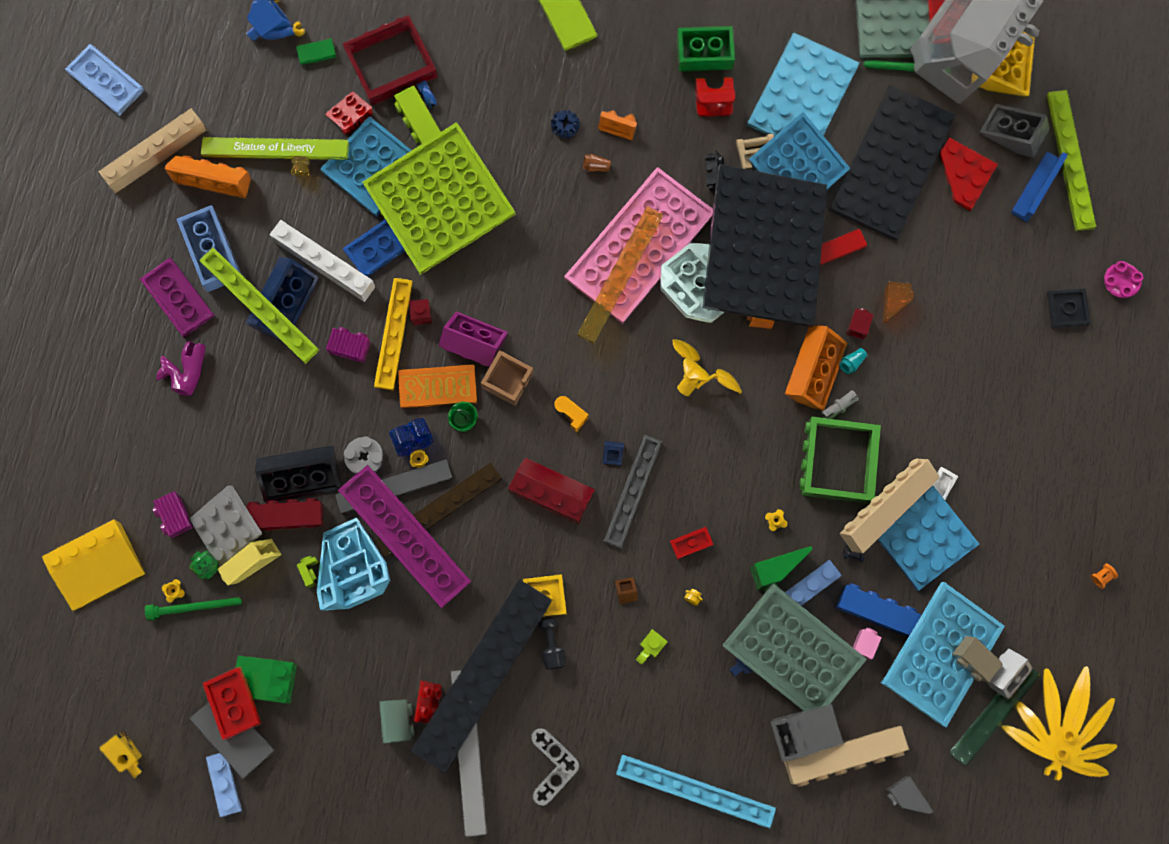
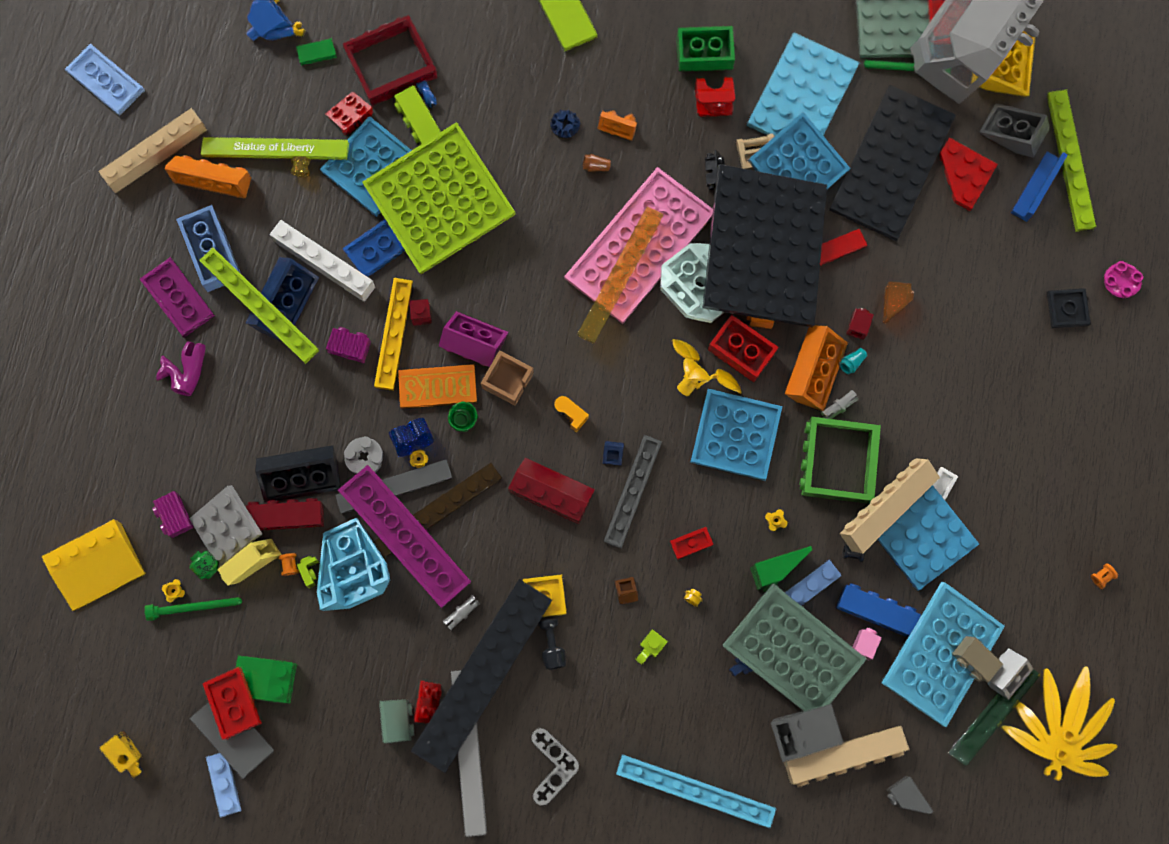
(289, 564): none -> orange bush
(461, 612): none -> light grey pin
(736, 434): none -> dark azure plate
(742, 348): none -> red brick

